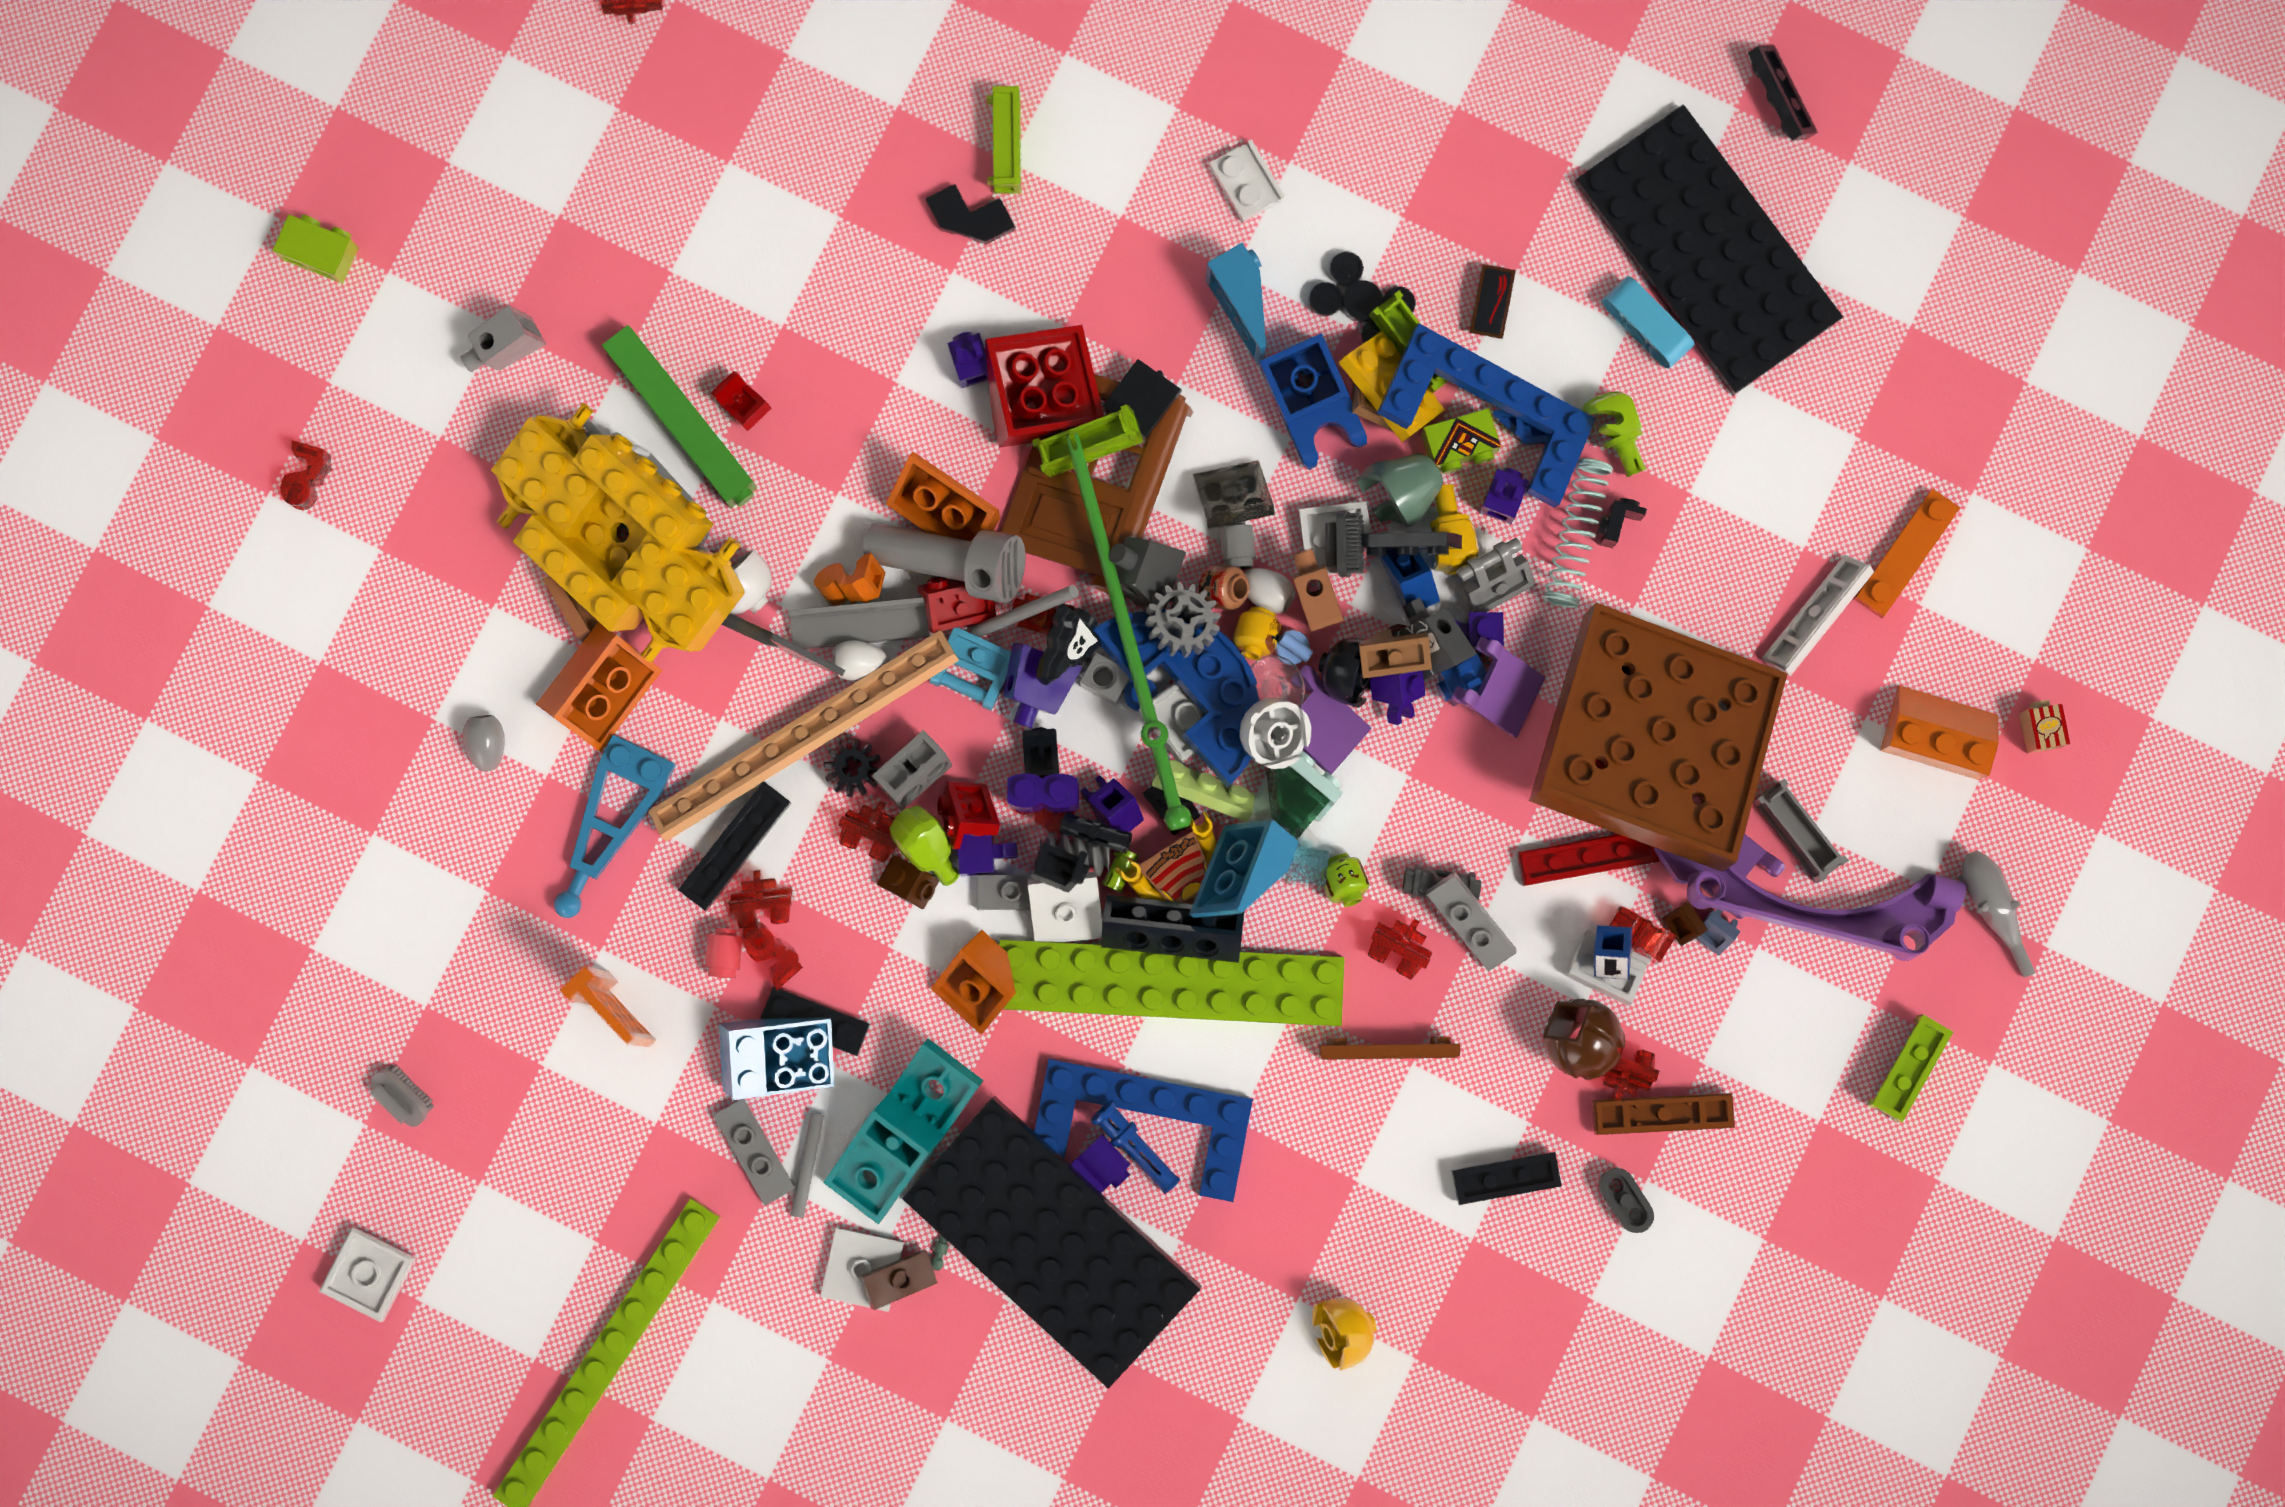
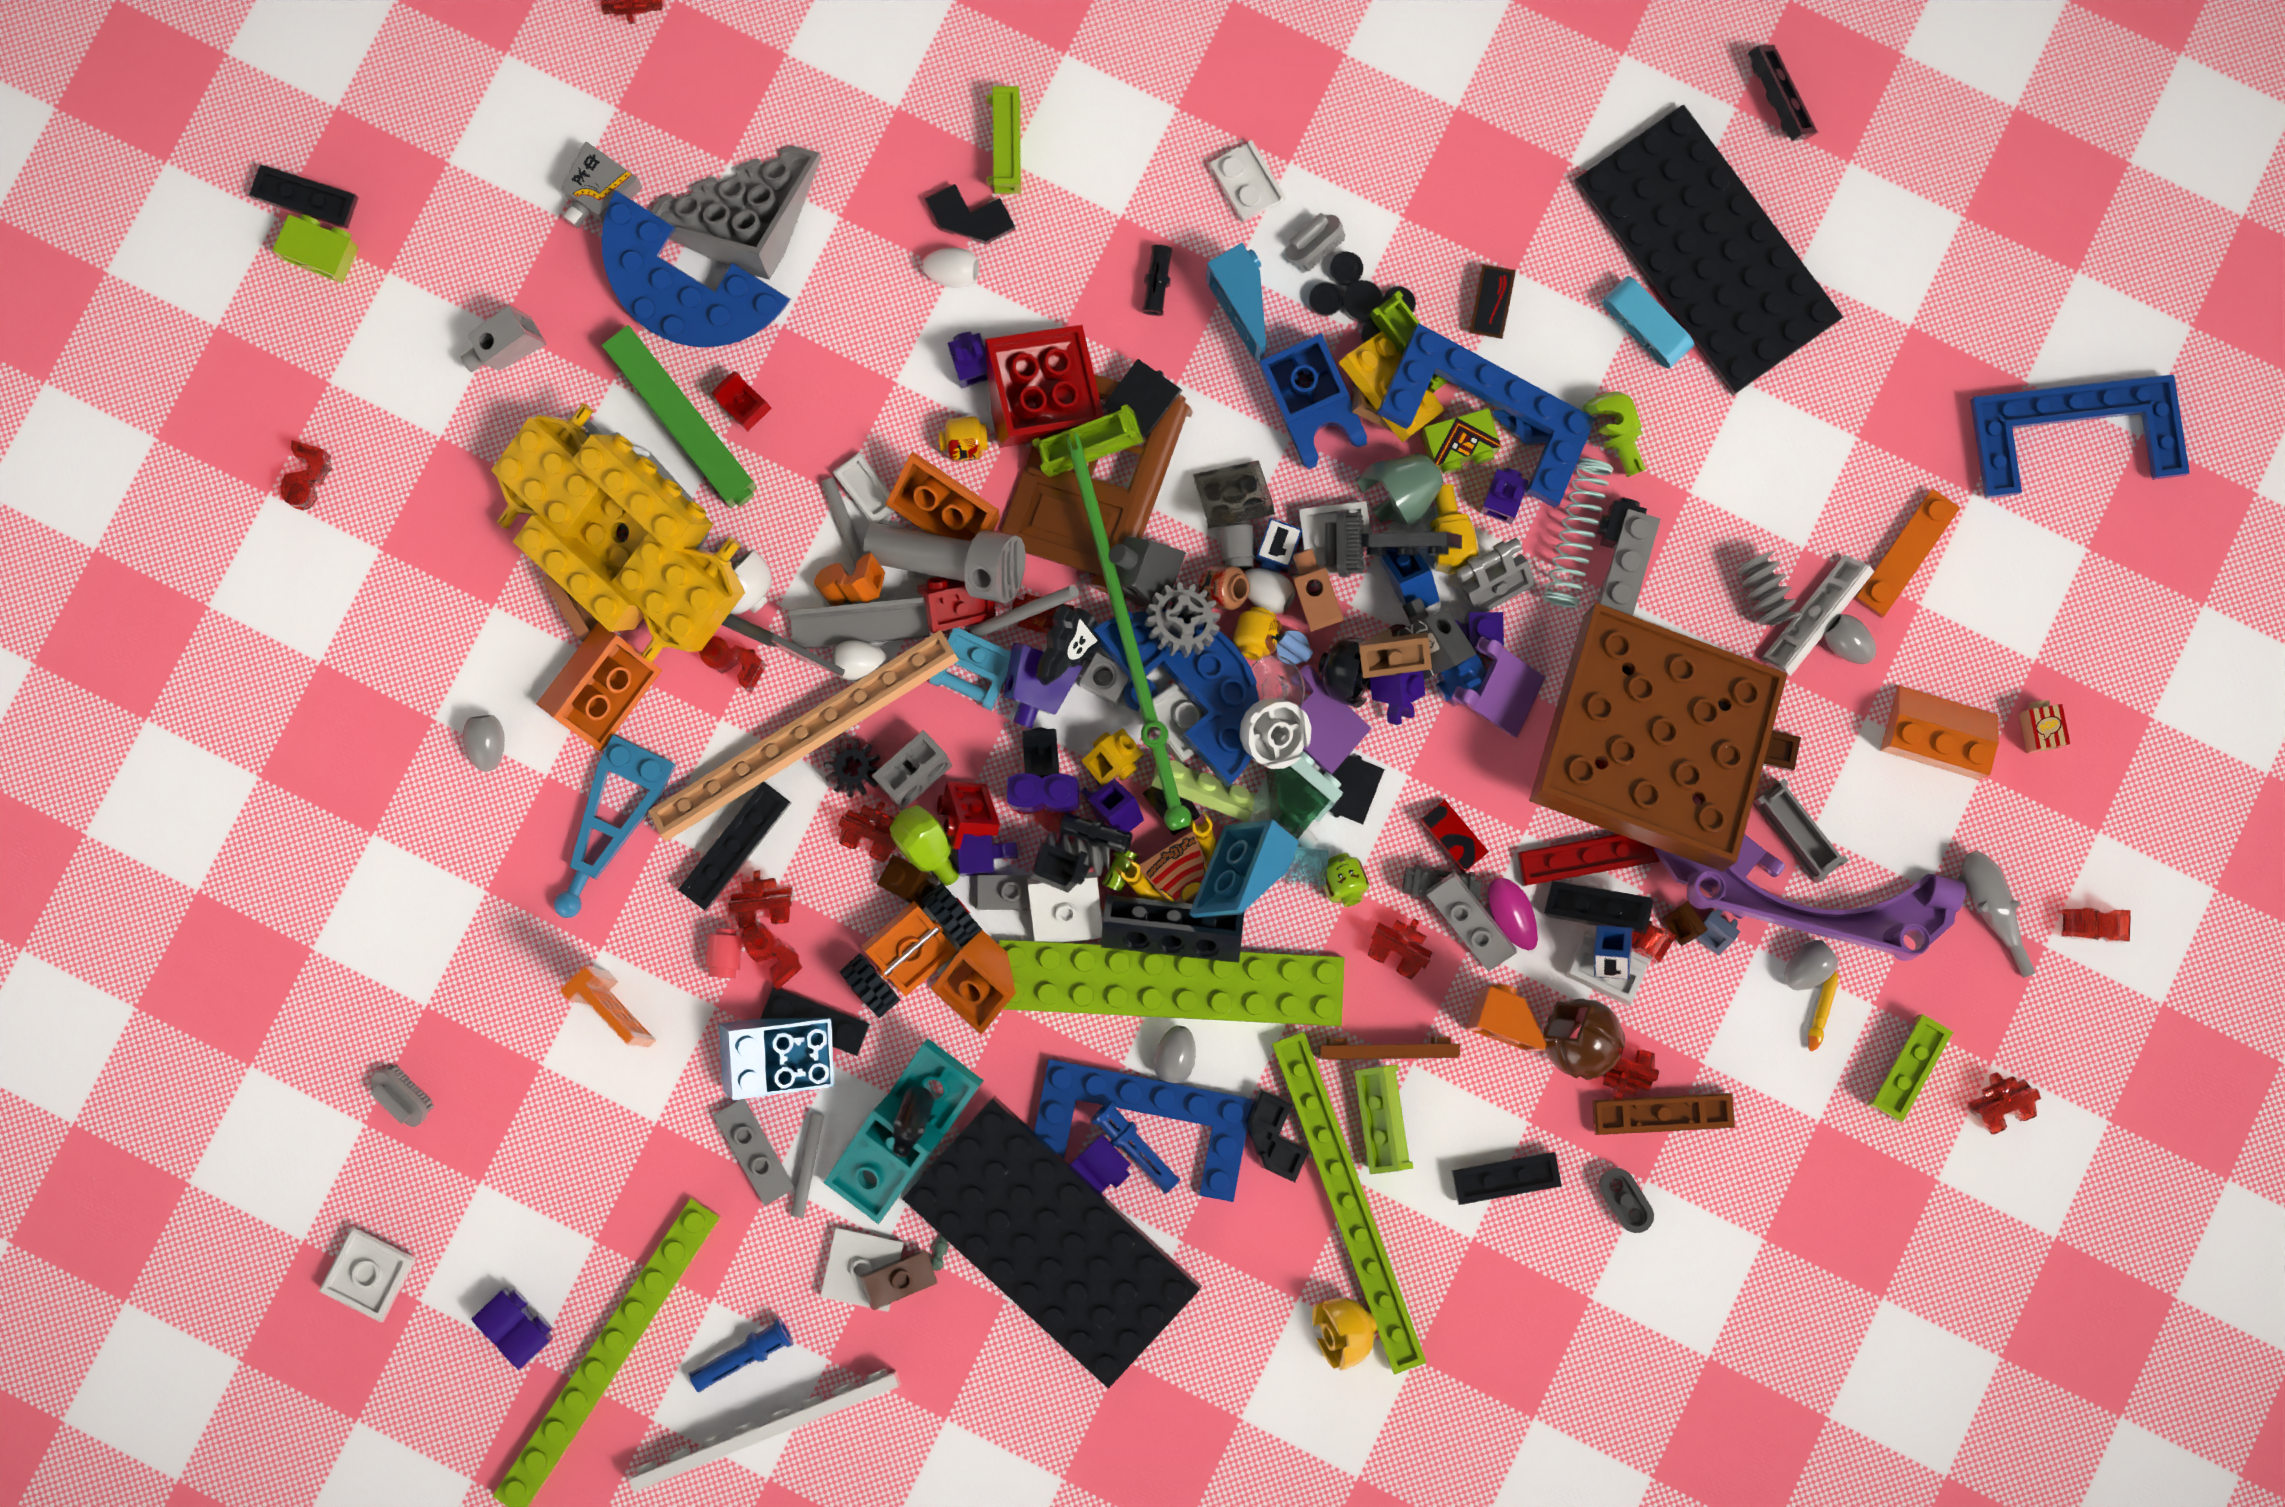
(303, 196): none -> black plate
(513, 1327): none -> dark purple brick
(593, 183): none -> light grey torso
(670, 299): none -> blue plate
(721, 658): none -> clear red leg
(747, 215): none -> light grey slope
(750, 1434): none -> white plate
(755, 1348): none -> blue pin
(843, 519): none -> light grey bar
(865, 488): none -> white tile
(909, 949): none -> plate
(911, 1119): none -> black piece
(952, 267): none -> white animal
(964, 439): none -> yellow head
(1112, 757): none -> yellow brick
(1157, 280): none -> black pin
(1175, 1055): none -> light grey animal
(1264, 1126): none -> black tile
(1278, 546): none -> brick
(1315, 242): none -> light grey piece
(1349, 1203): none -> lime plate
(1359, 784): none -> black piece
(1382, 1119): none -> lime container
(1453, 836): none -> red slope
(1505, 1018): none -> orange slope
(1513, 913): none -> dark pink arm
(1598, 906): none -> black plate
(1629, 562): none -> light grey arch
(1767, 590): none -> light grey piece
(1782, 751): none -> reddish brown tile
(1810, 966): none -> light grey animal
(1823, 1008): none -> yellow piece
(1851, 640): none -> light grey animal
(2000, 413): none -> blue plate
(2002, 1098): none -> clear red hips
(2094, 925): none -> clear red leg

